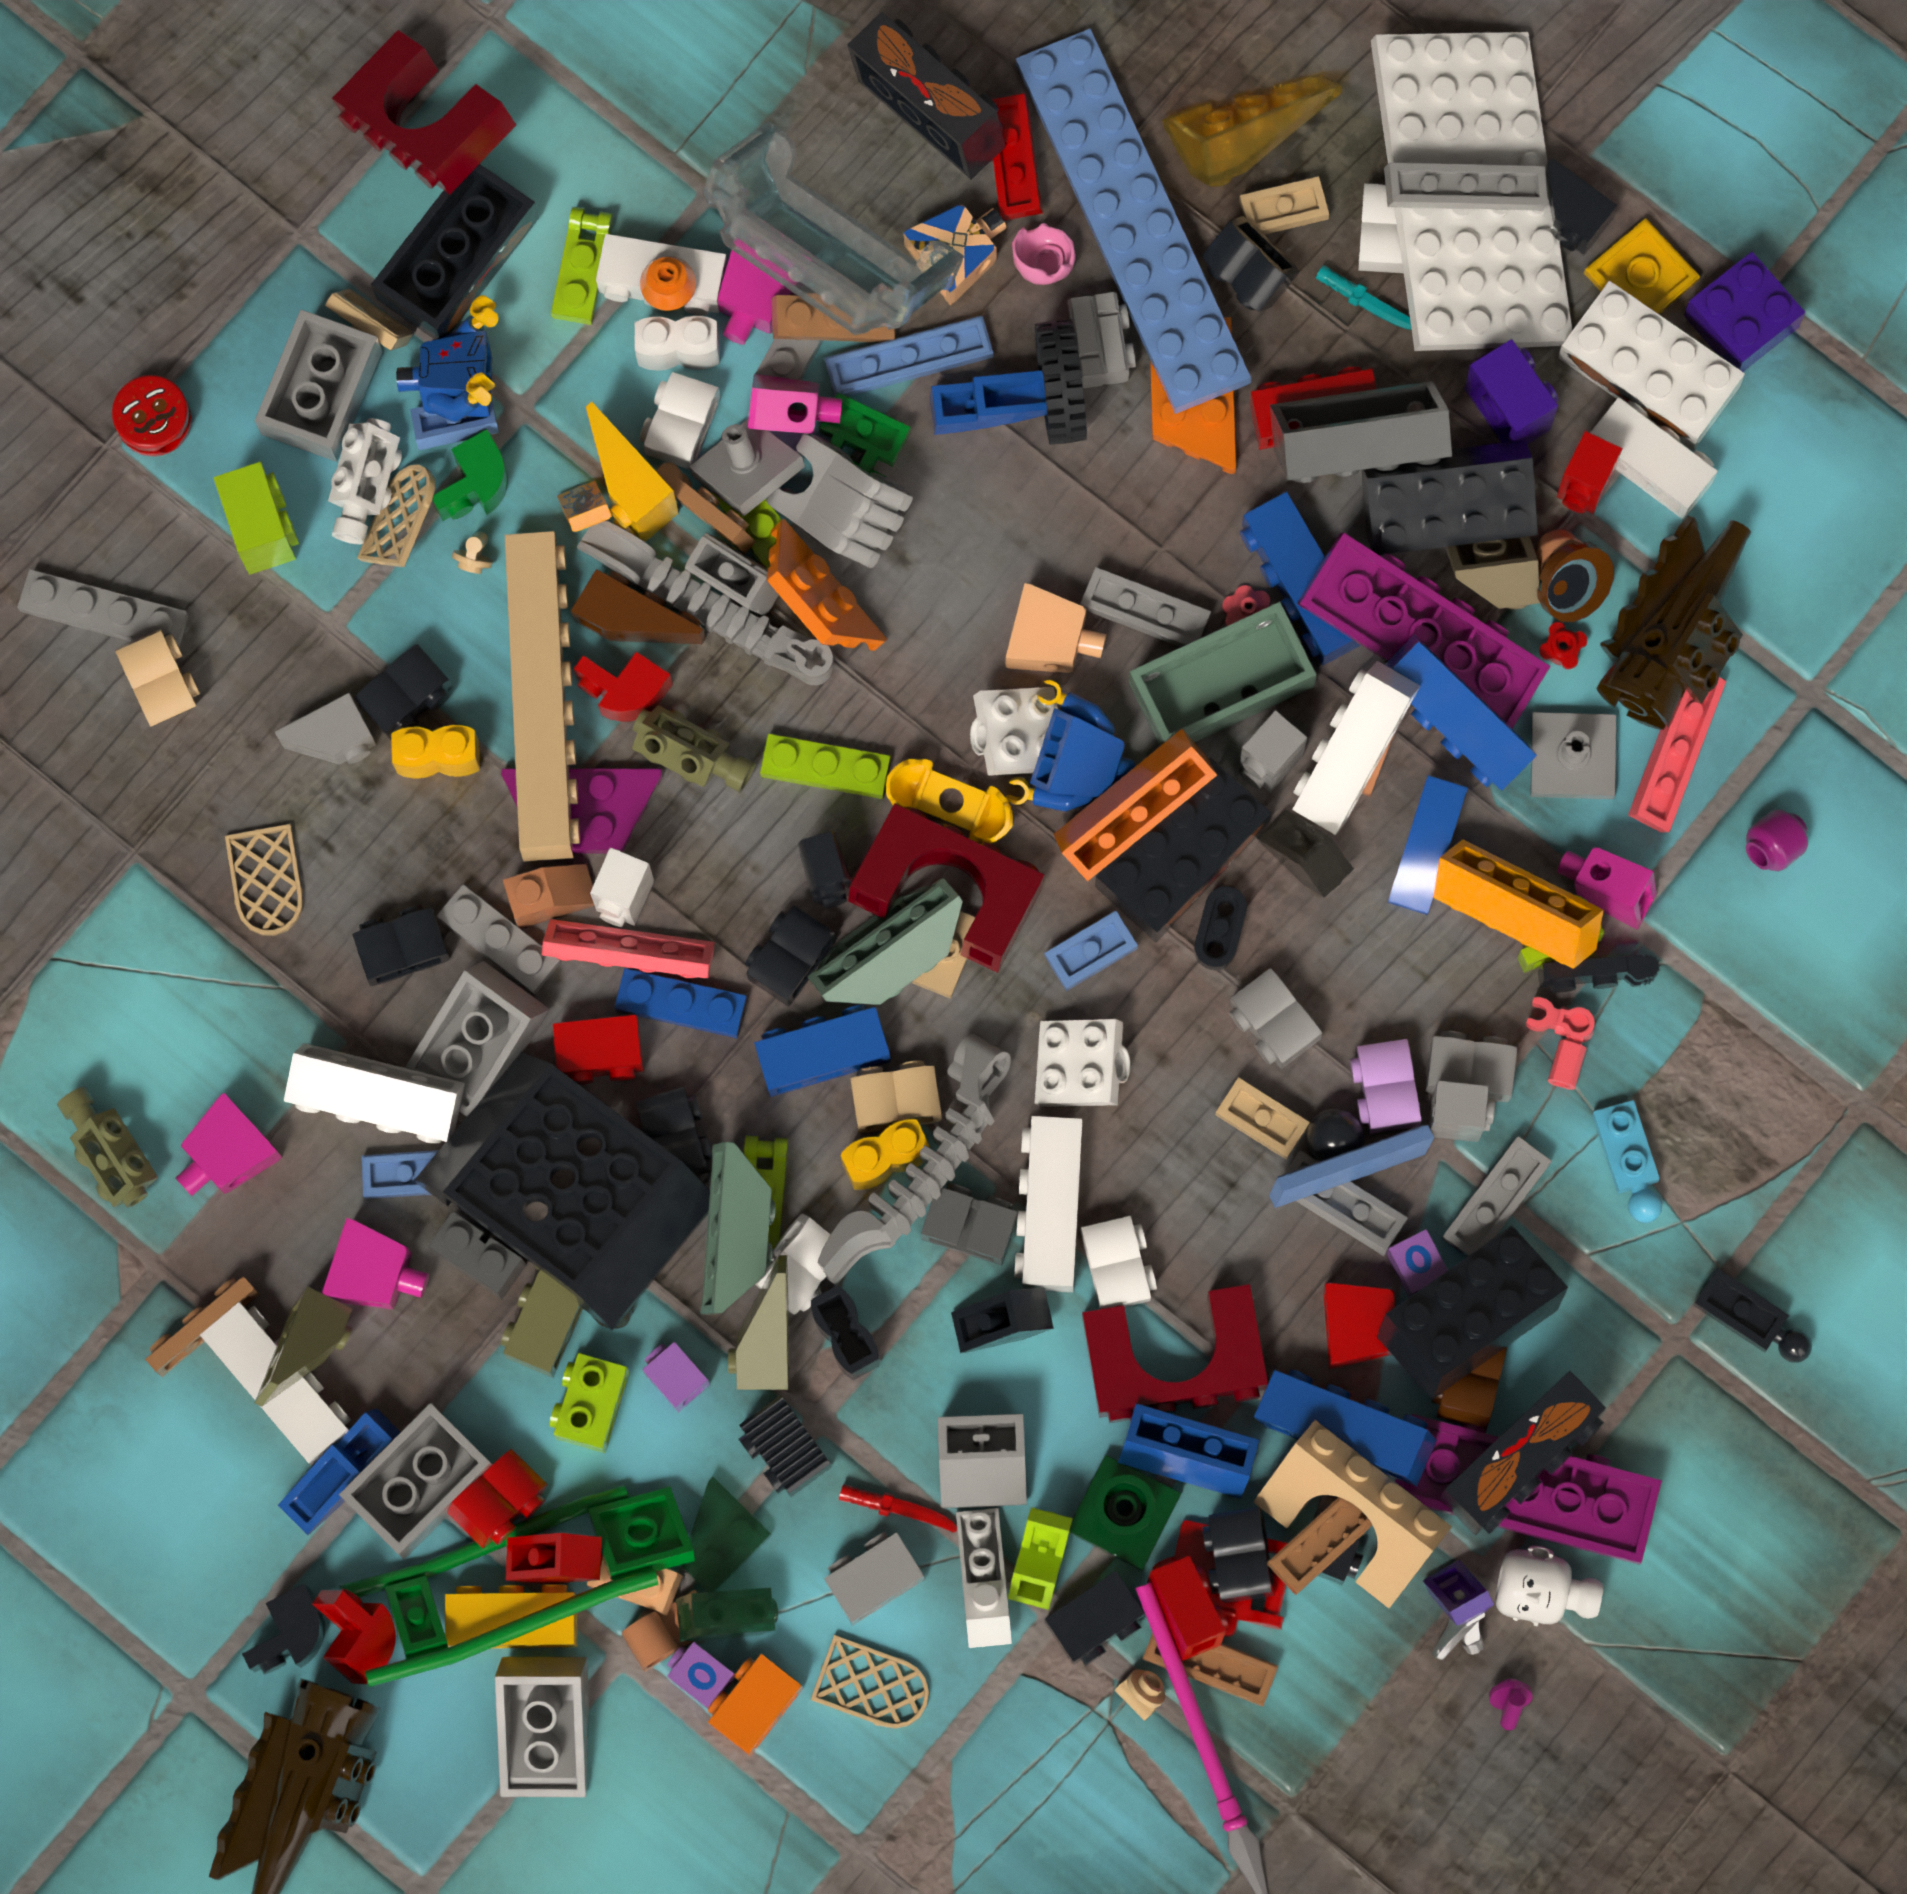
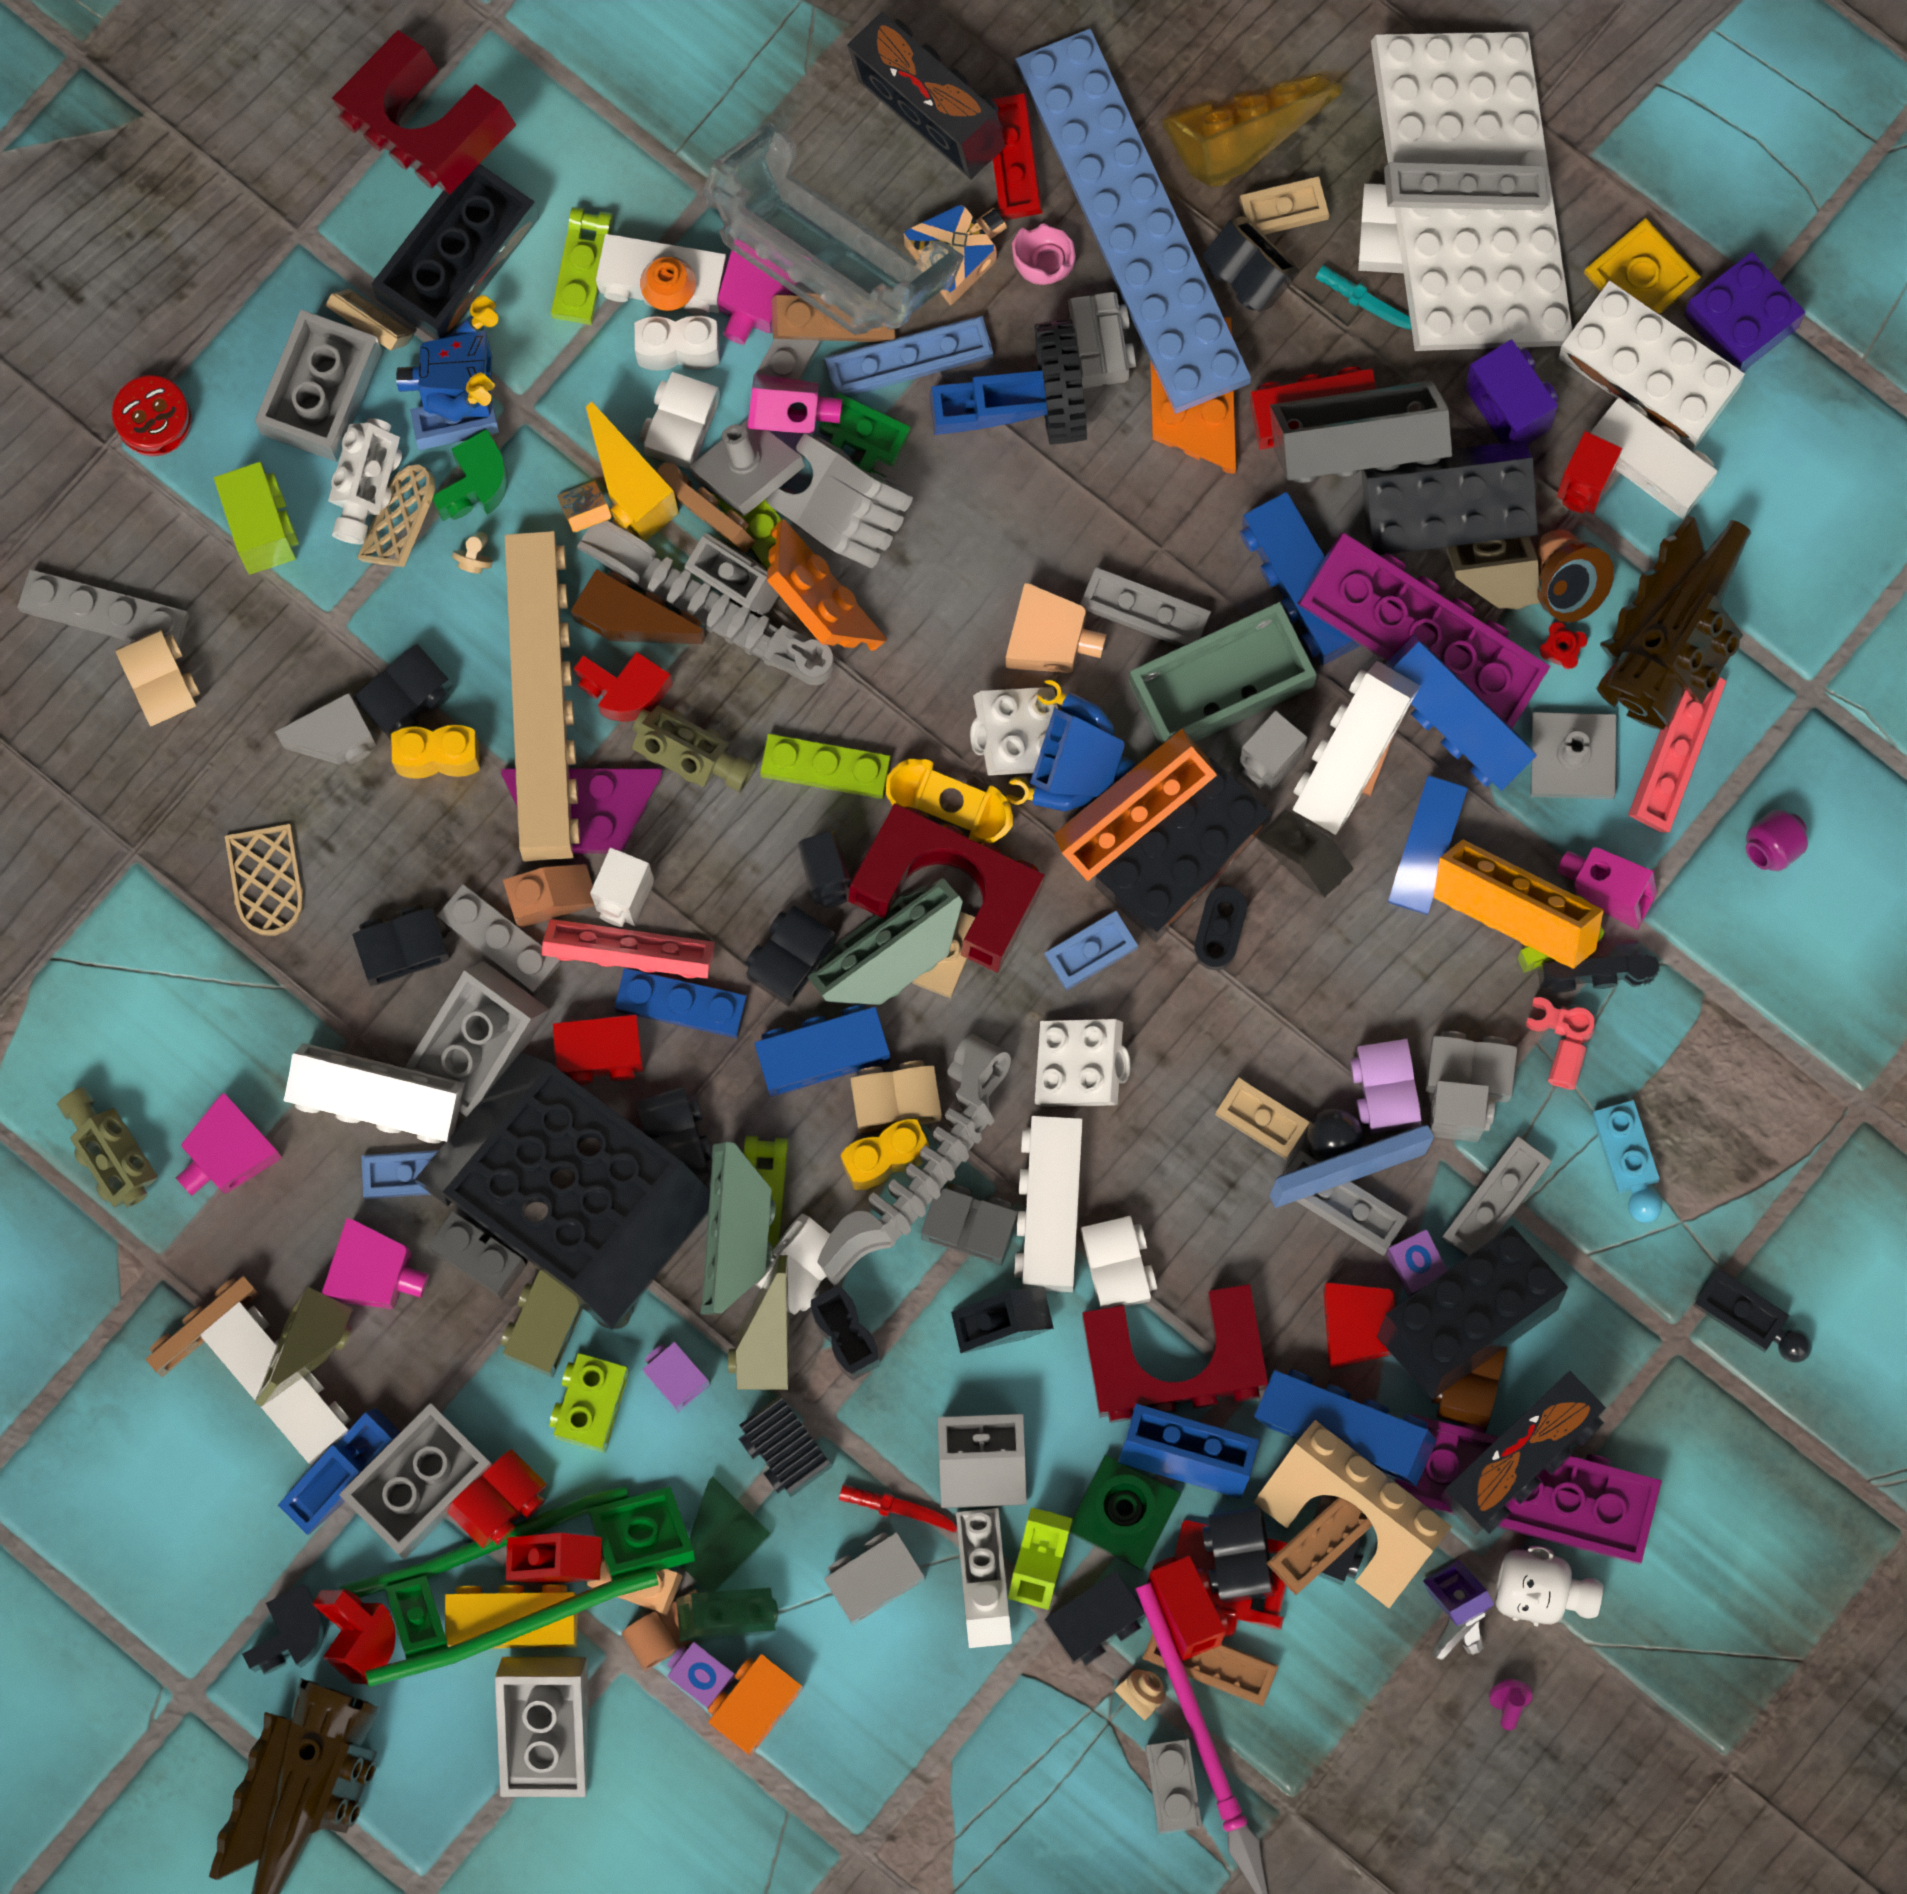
(825, 1668): tan window -> none
(1173, 1786): none -> light grey brick
(1244, 595): coral plant -> none
(1274, 1019): light grey brick -> none
(1576, 208): black slope -> none

